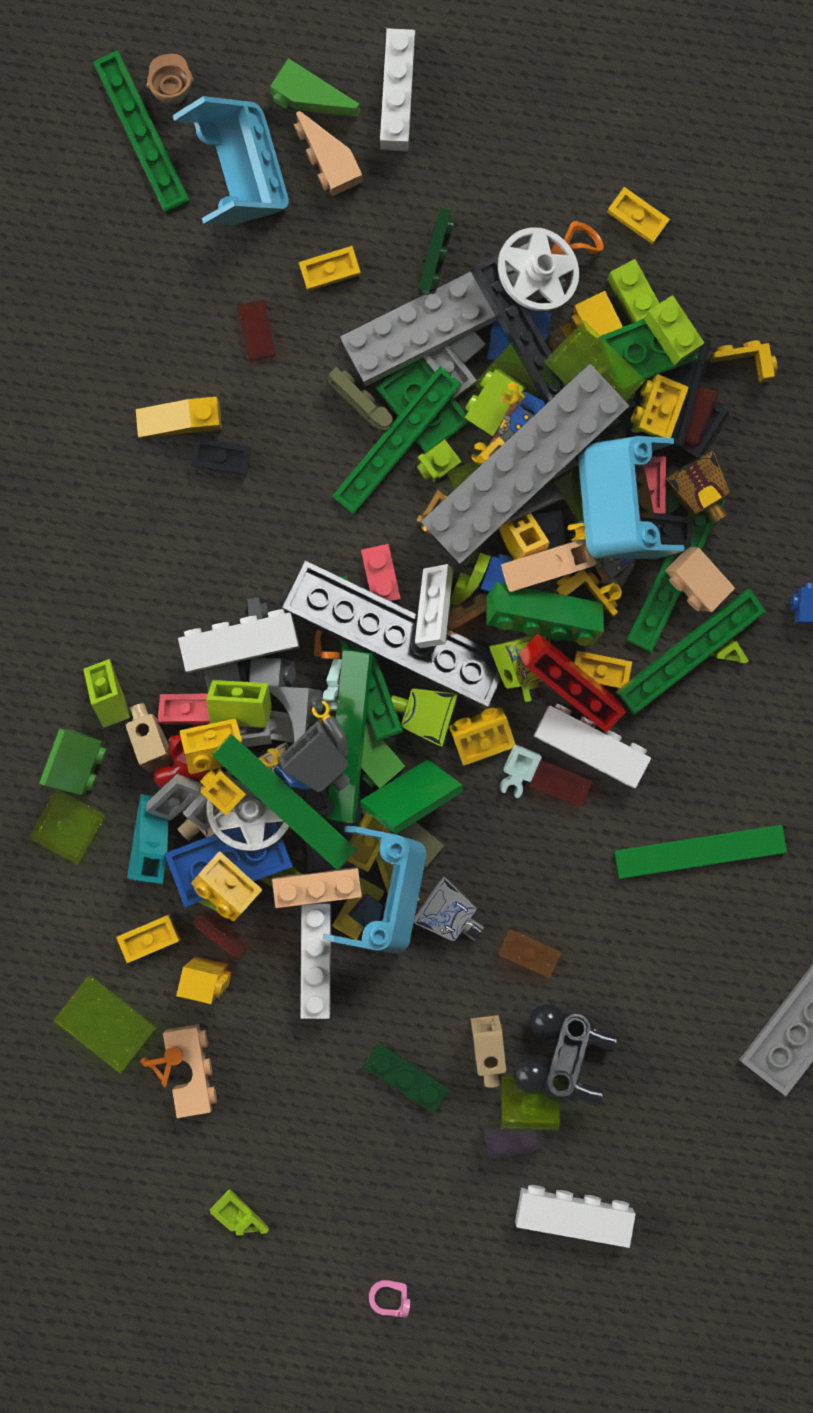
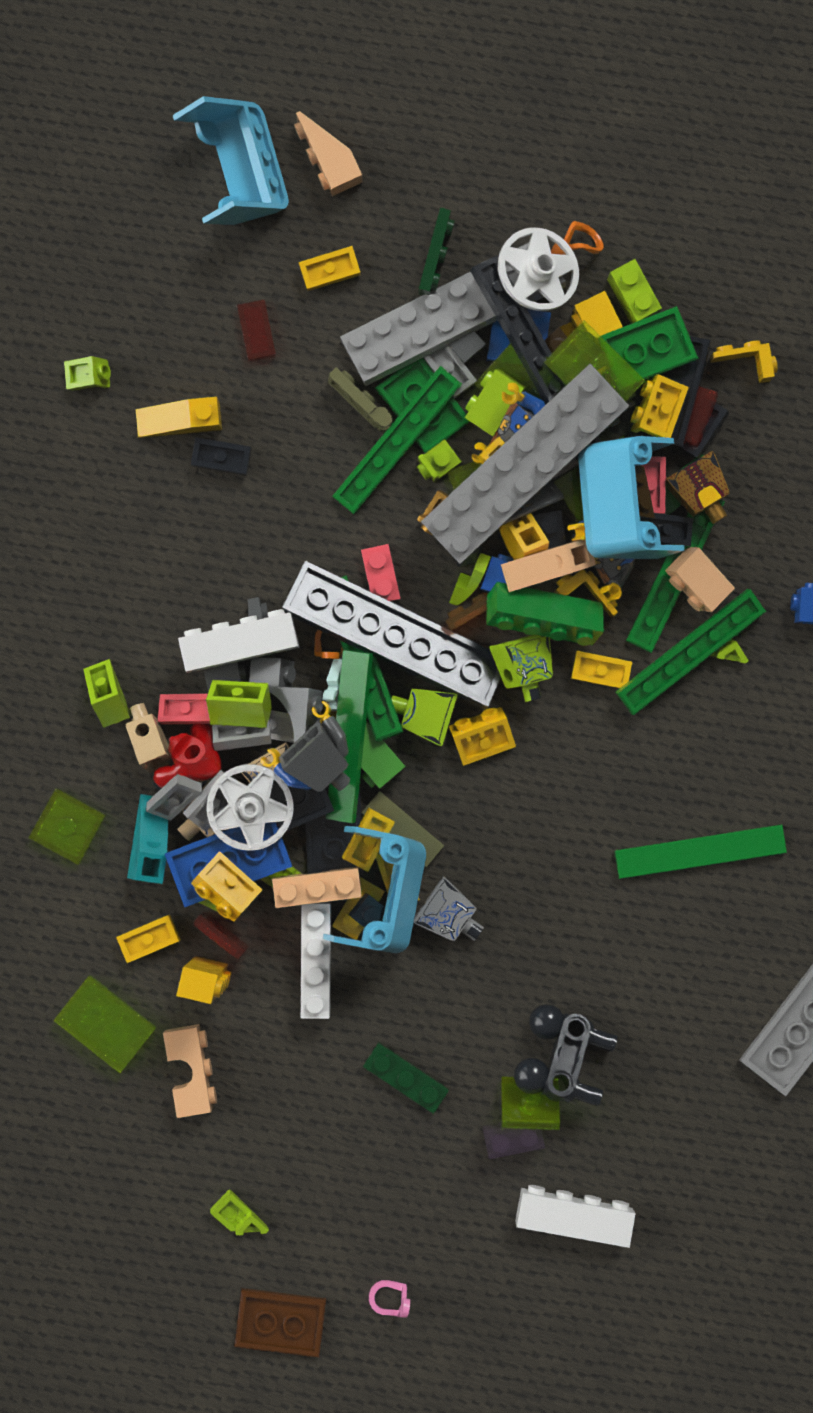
(73, 762): bright green slope -> none
(87, 373): none -> lime bracket
(141, 131): green tile -> none
(169, 78): medium nougat hat -> none
(172, 1056): orange piece -> none
(203, 741): yellow bracket -> none
(221, 790): yellow bracket -> none
(280, 1322): none -> reddish brown tile
(283, 801): green tile -> none
(307, 92): bright green slope -> none
(397, 89): white brick -> none
(411, 796): green tile -> none
(434, 606): white plate -> none
(489, 1049): tan torso -> none
(520, 766): light aqua plate -> none
(529, 953): clear orange plate -> none
(561, 783): clear red plate -> none
(572, 682): red brick -> none
(592, 746): white brick -> none
(638, 215): yellow plate -> none
(673, 330): lime brick -> none

